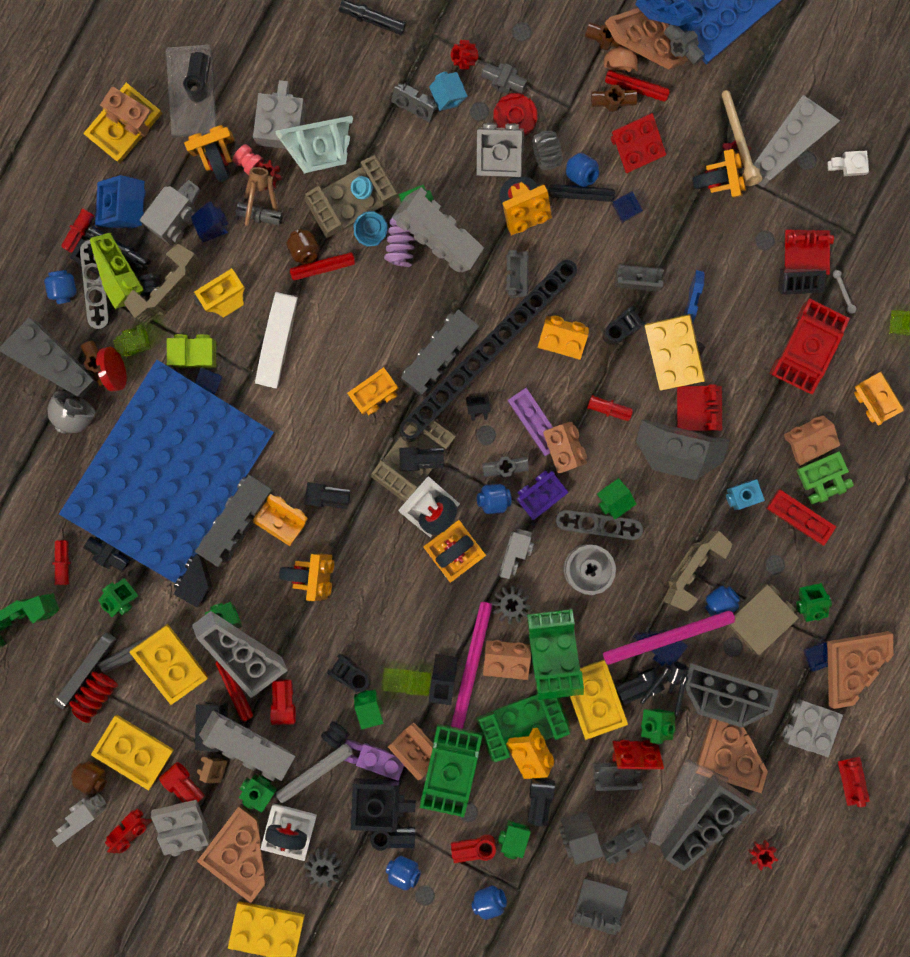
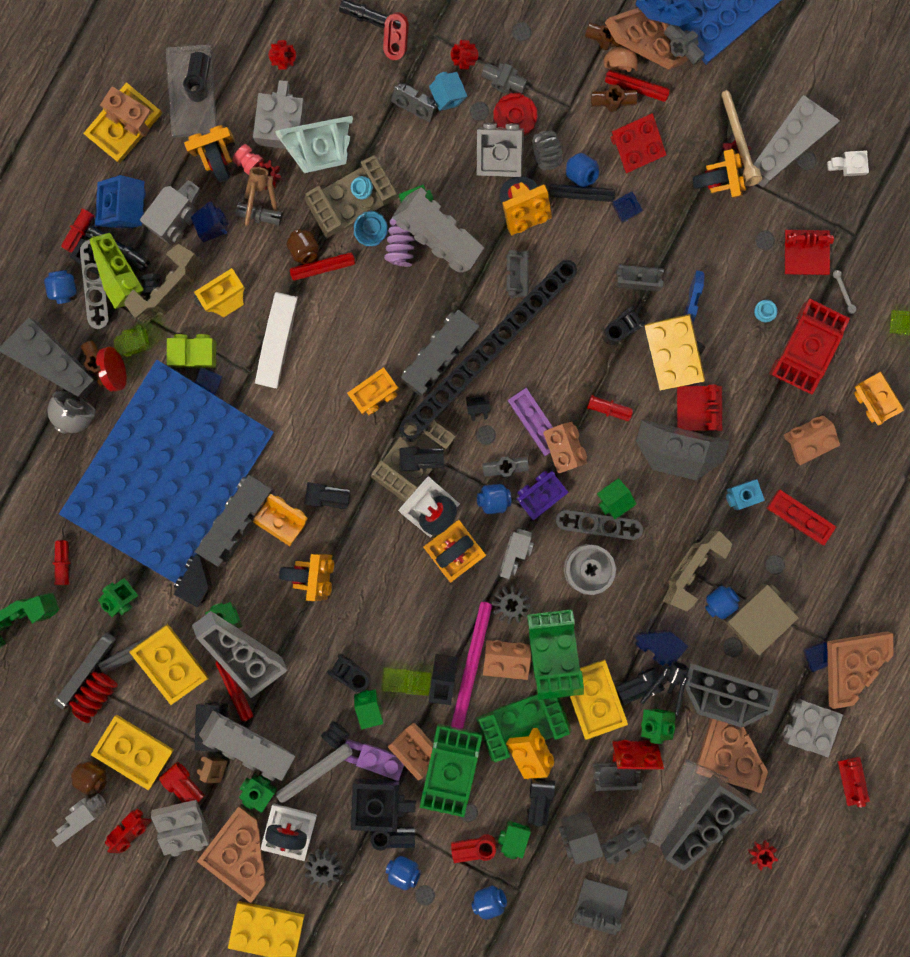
(106, 554): black axle -> none
(282, 54): none -> red gear
(283, 710): red piece -> none
(397, 35): none -> red plate
(563, 337): light orange bracket -> none
(669, 637): dark pink axle -> none
(765, 311): none -> medium azure plate
(785, 275): black slope -> none
(813, 602): green brick -> none
(821, 471): bright green plate -> none

